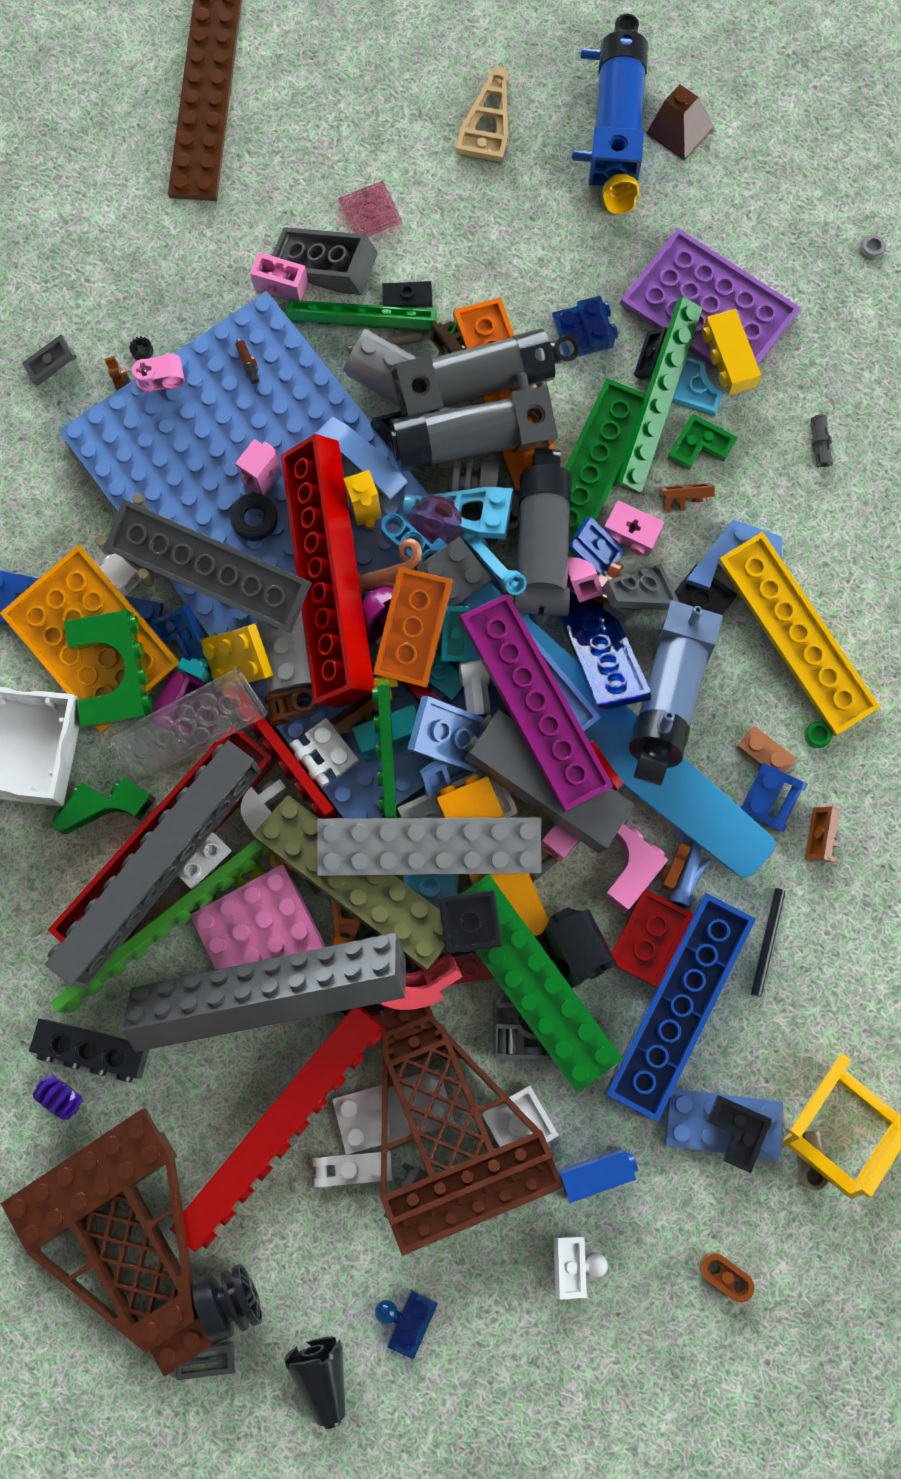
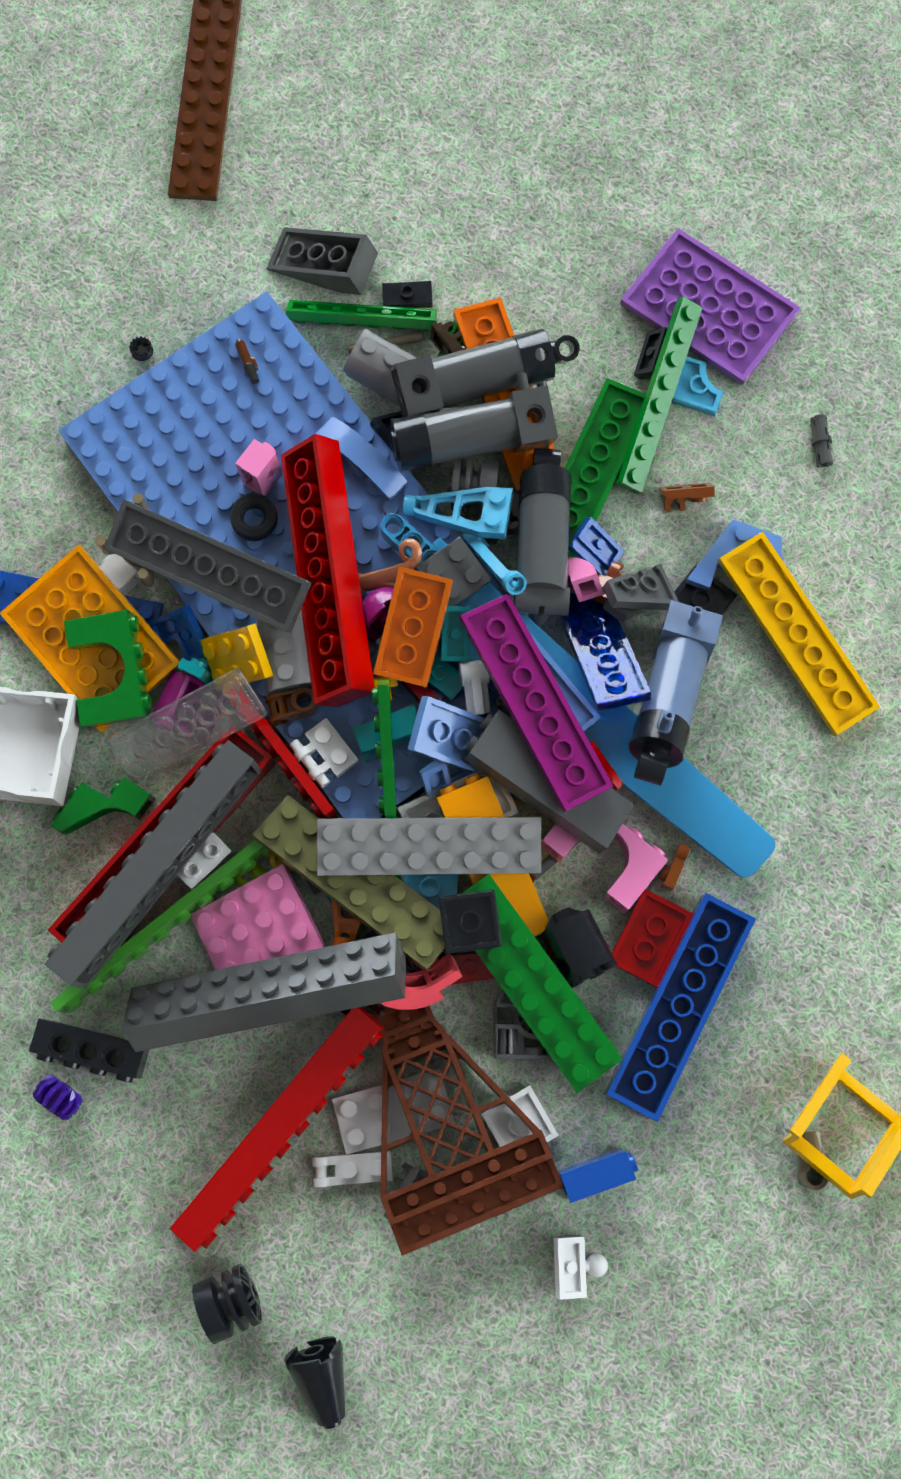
(49, 360): dark grey plate -> none
(78, 1190): copper wing -> none
(119, 376): dark orange plate -> none
(160, 373): bright pink piece -> none
(229, 1357): dark grey tile -> none
(255, 807): white brick -> none
(279, 277): bright pink brick -> none
(353, 714): reddish brown plate -> none
(363, 499): yellow brick -> none
(370, 209): clear pink tile -> none
(410, 1322): clear blue plate -> none
(436, 518): tile -> none
(481, 143): tan plate -> none
(587, 324): clear blue plate -> none
(620, 99): blue piece -> none
(623, 188): yellow hair -> none
(626, 517): bright pink brick -> none
(681, 122): reddish brown slope -> none
(689, 1127): medium blue plate -> none
(690, 872): medium blue plant -> none
(699, 436): green plate -> none
(726, 1276): dark orange plate -> none
(731, 352): yellow brick -> none
(747, 1128): black plate -> none
(765, 750): nougat plate -> none
(765, 792): blue plate -> none
(768, 942): black bar -> none
(818, 734): green tile -> none
(822, 834): dark orange plate -> none
(872, 247): light grey tile -> none

